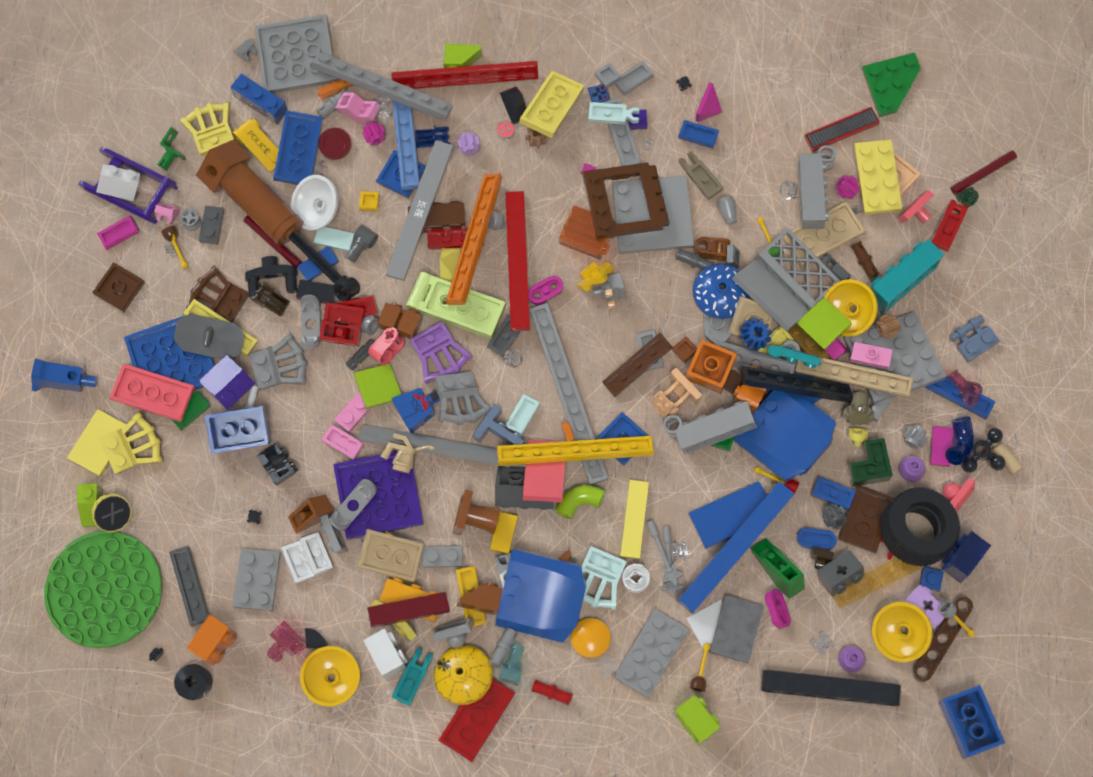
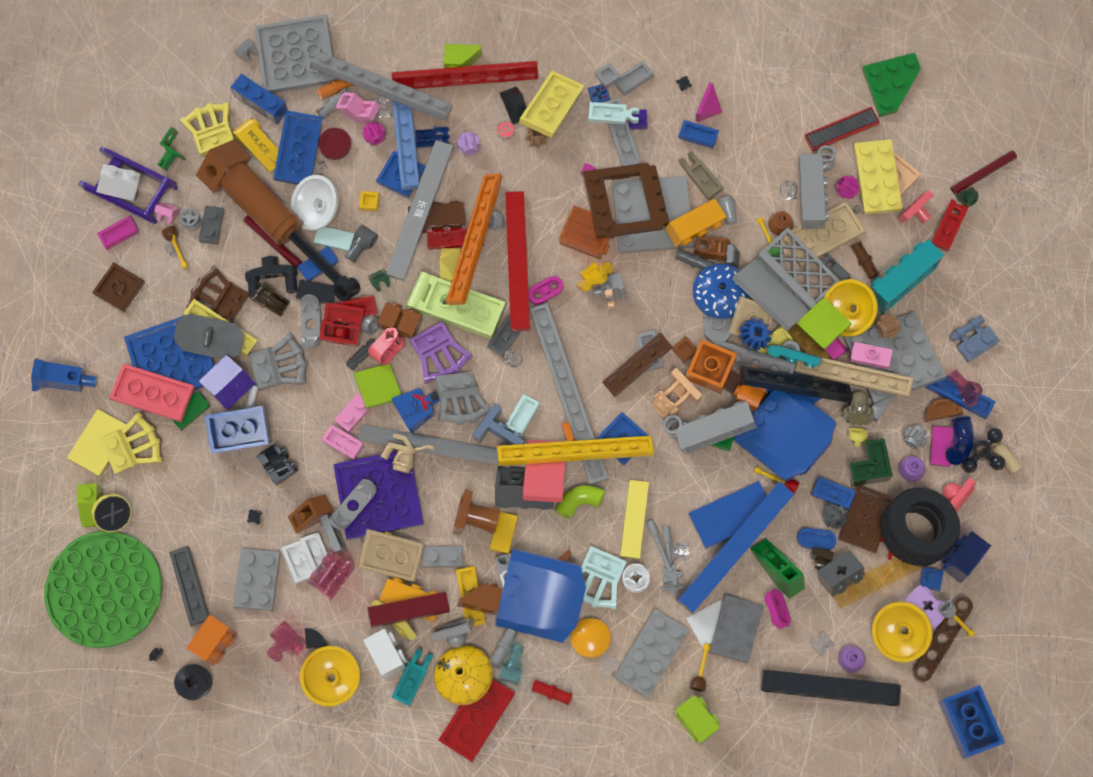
(331, 574): none -> clear pink brick
(377, 277): none -> clear green tile
(696, 223): none -> light orange brick
(779, 222): none -> dark orange cone
(942, 409): none -> dark orange plate

